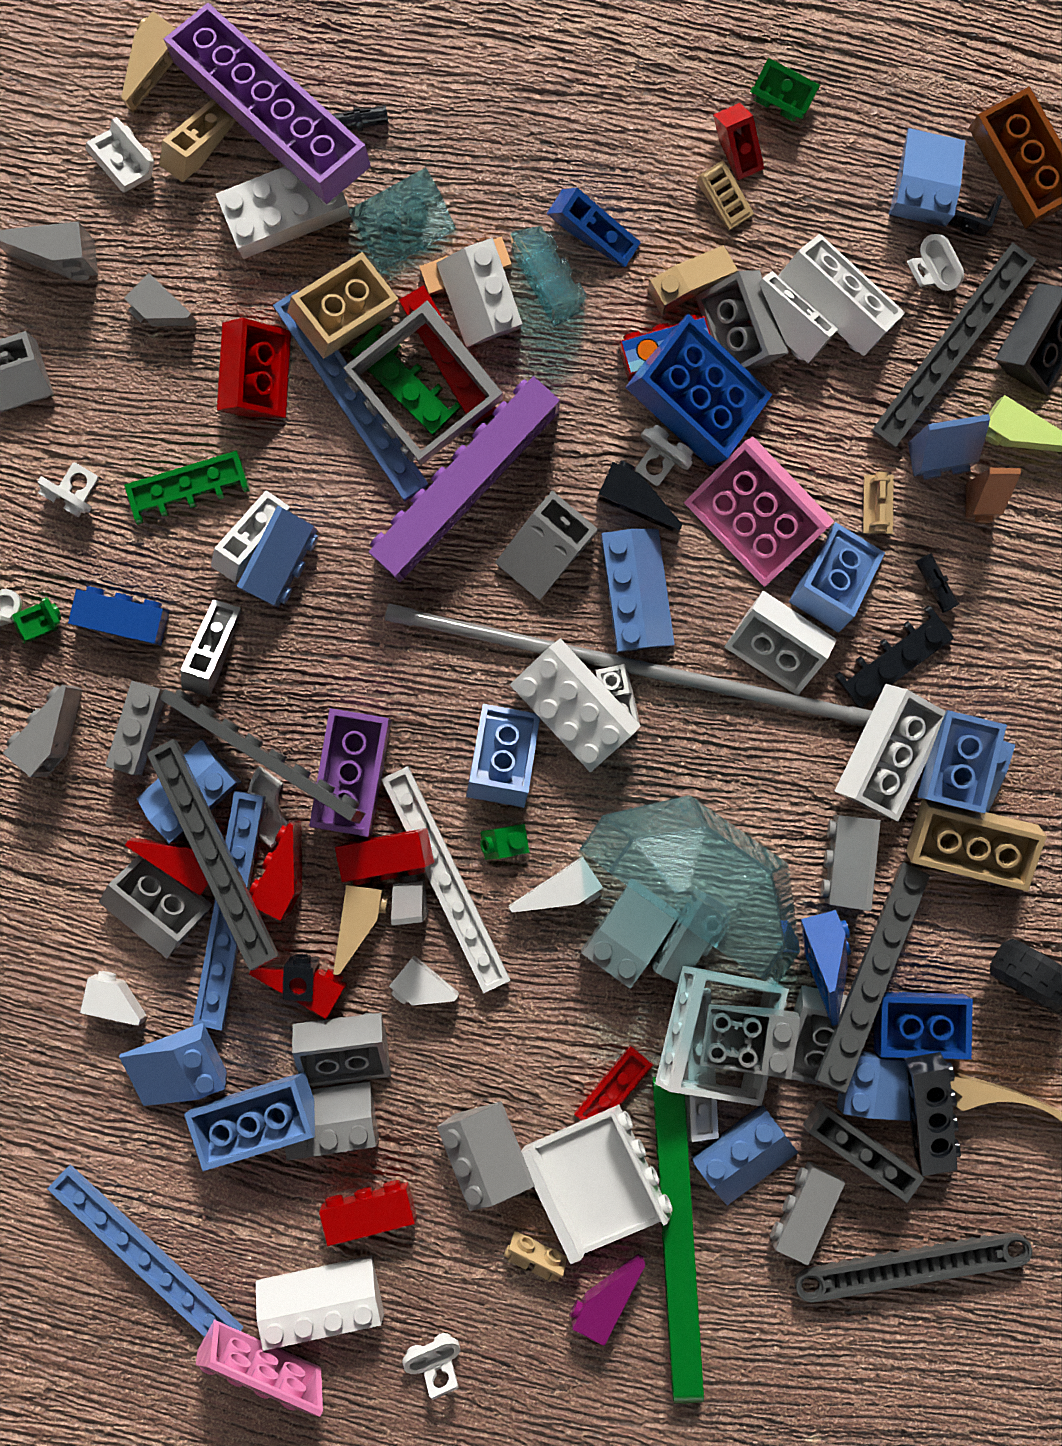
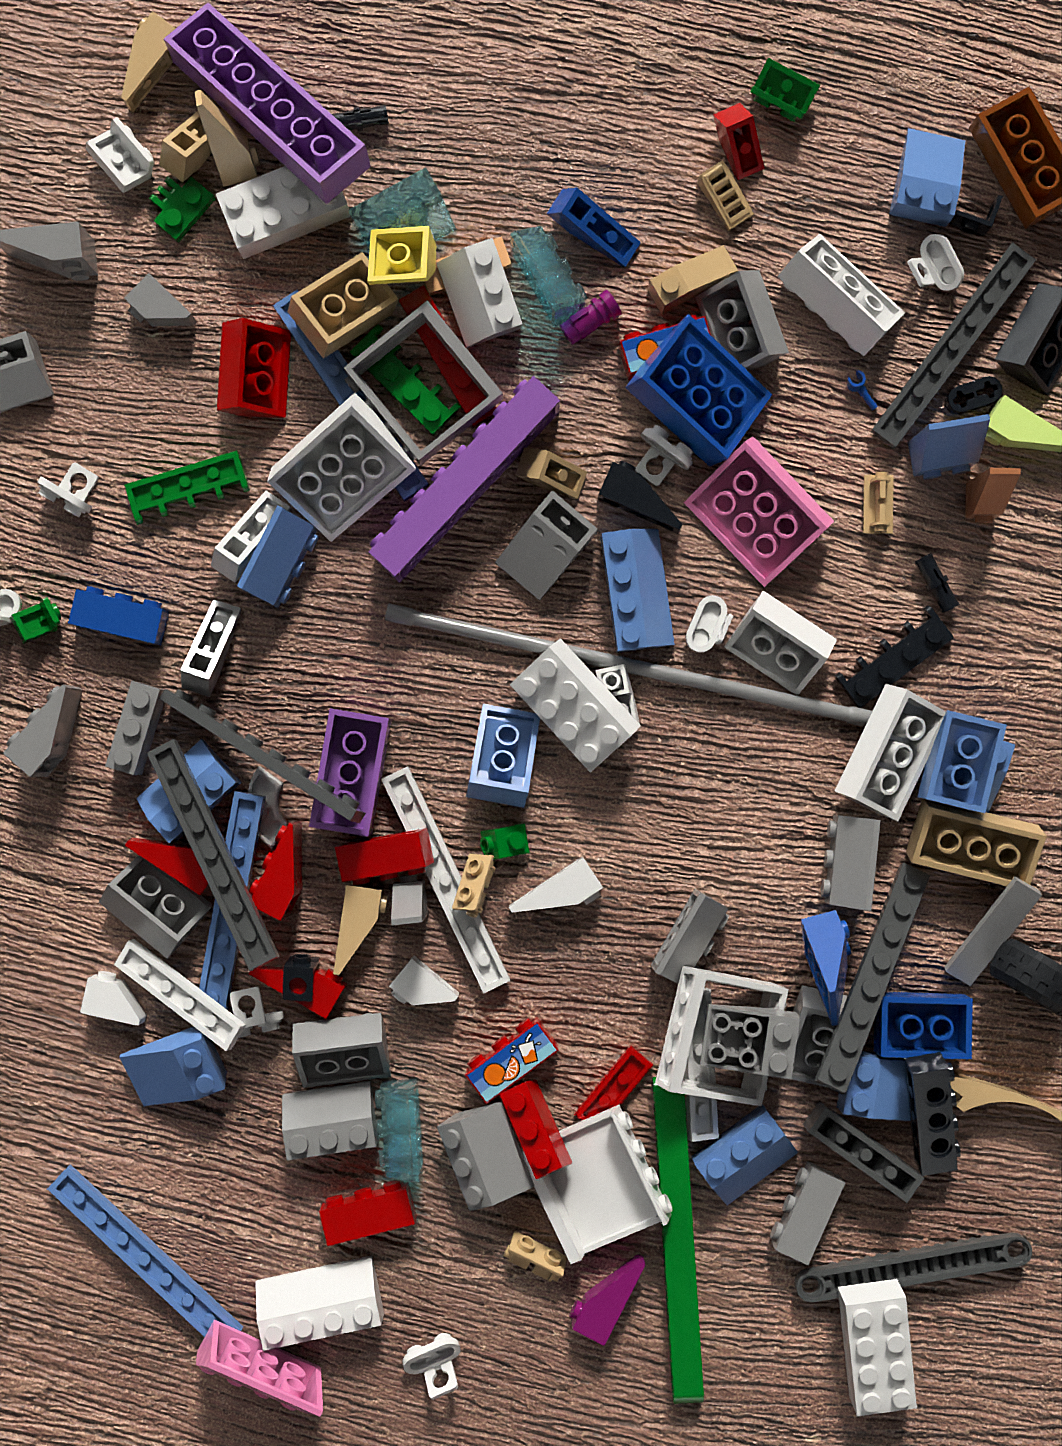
(180, 994): none -> white plate
(181, 206): none -> green hinge
(228, 144): none -> tan slope
(252, 1121): medium blue slope -> none
(266, 1021): none -> white bracket
(341, 468): none -> white slope
(400, 1129): none -> clear light blue slope
(401, 255): none -> light yellow slope
(473, 881): none -> tan hinge
(510, 1059): none -> brick
(535, 1128): none -> red brick
(551, 472): none -> tan slope
(591, 317): none -> magenta axle
(628, 937): light grey slope -> none
(704, 878): clear light blue windscreen -> none
(708, 624): none -> white bracket
(799, 322): white slope -> none
(837, 578): medium blue slope -> none
(861, 389): none -> blue hand
(877, 1347): none -> white brick
(971, 389): none -> black beam
(992, 931): none -> light grey tile

